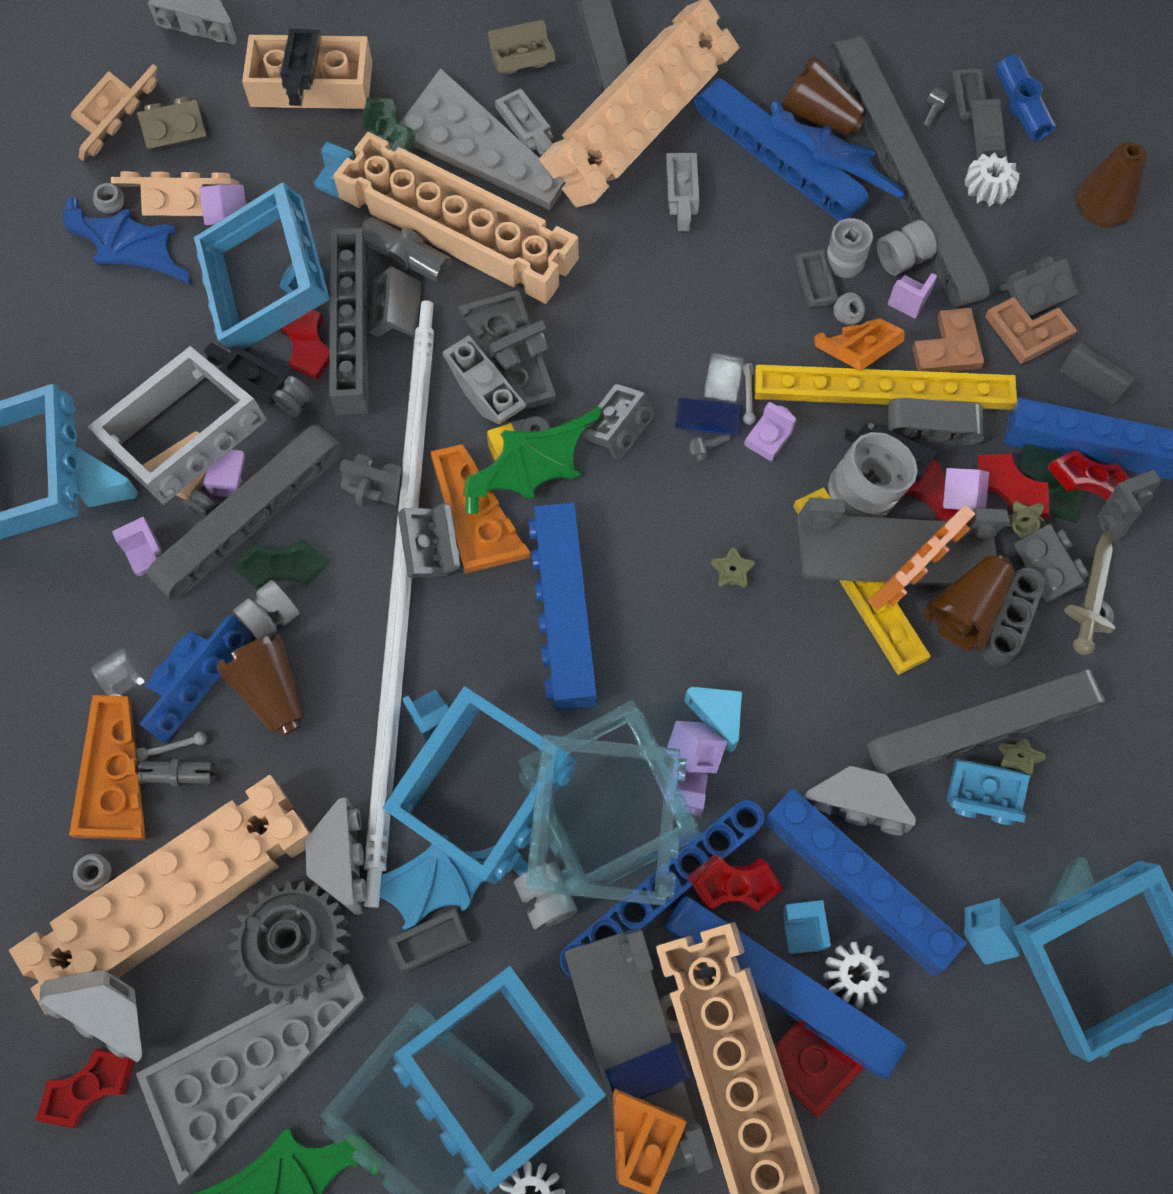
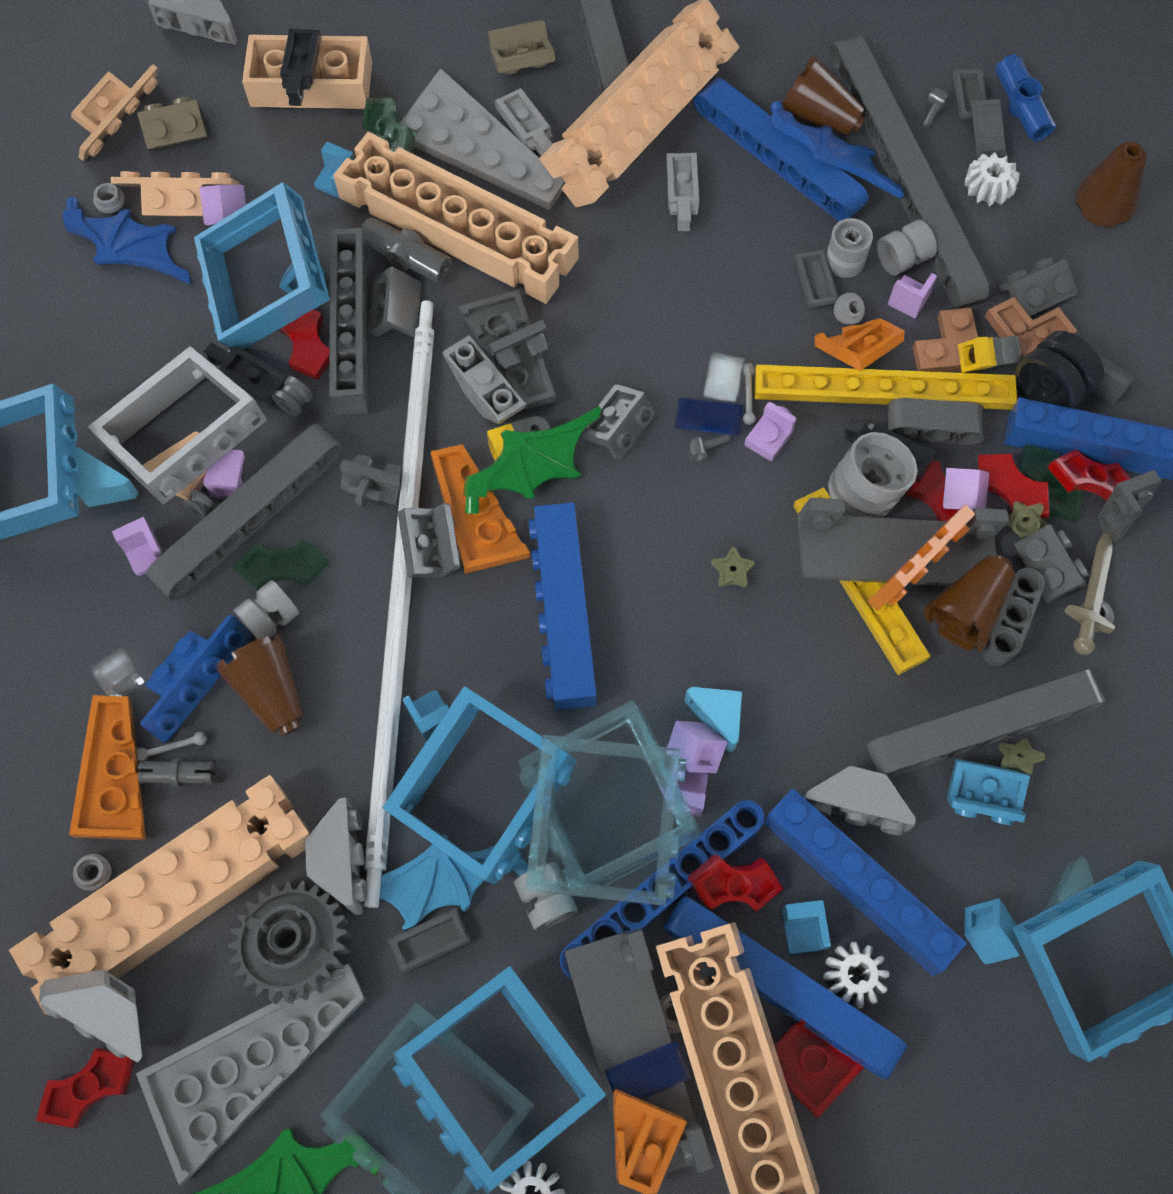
(990, 353): none -> leg
(1060, 370): none -> black wheel

